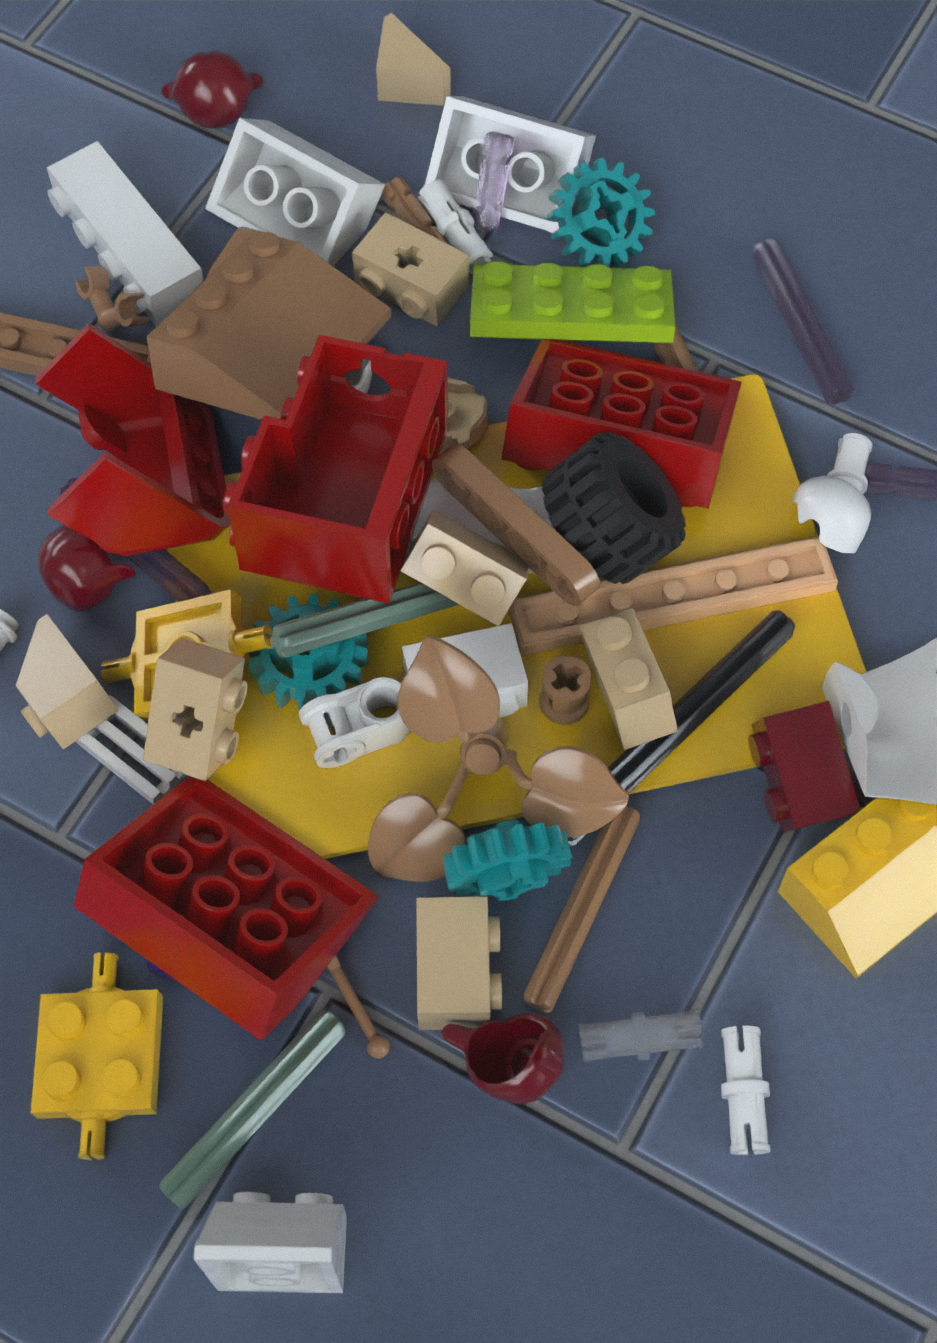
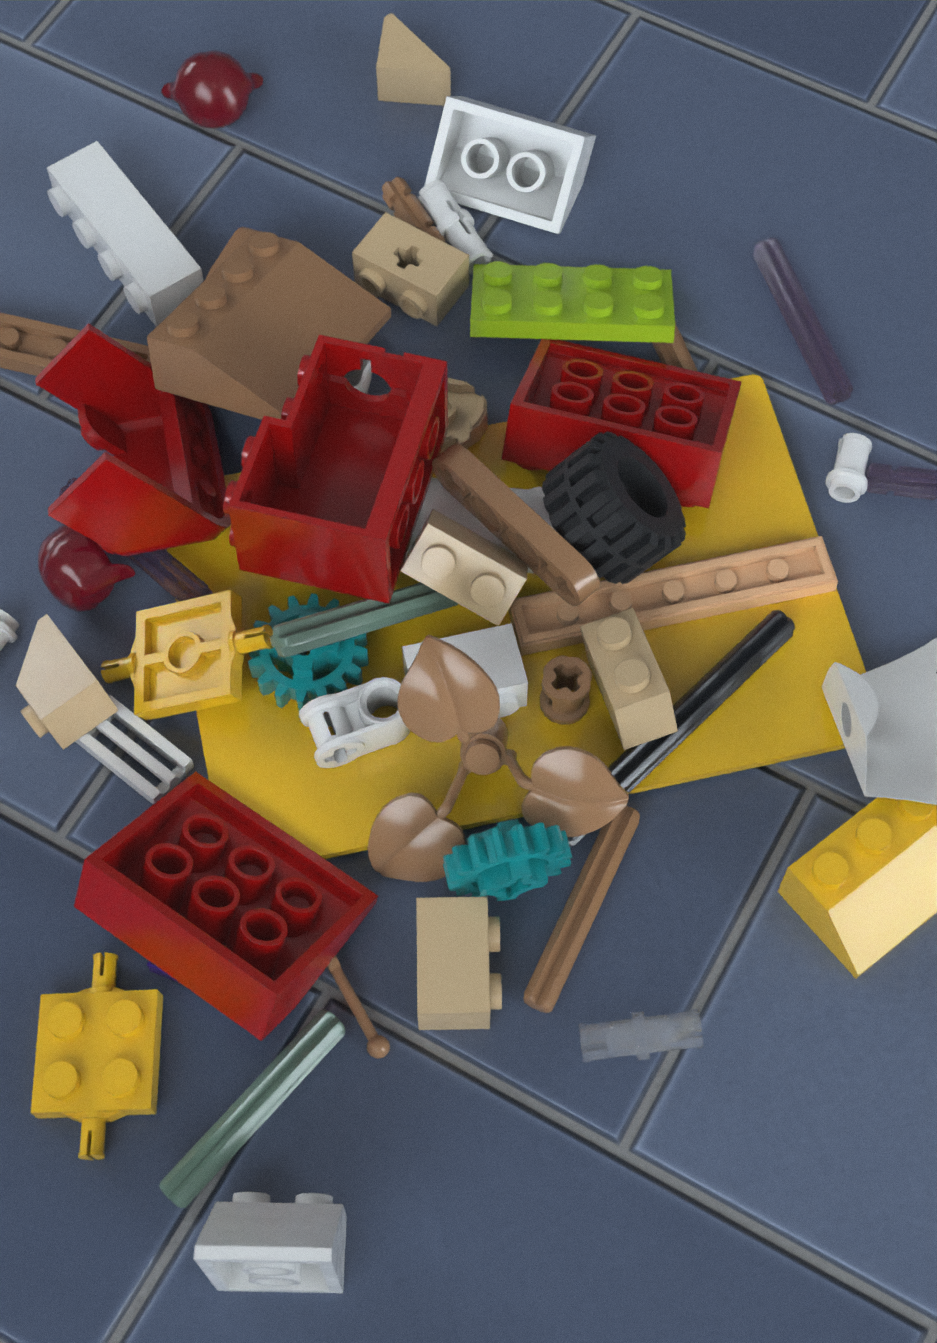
(109, 316): medium nougat arm -> none
(195, 709): tan brick -> none
(293, 190): white slope -> none
(492, 181): clear purple axle -> none
(512, 1056): dark red hair -> none
(593, 195): teal gear -> none
(745, 1090): white pin -> none
(803, 767): dark red brick -> none
(837, 508): white hair -> none

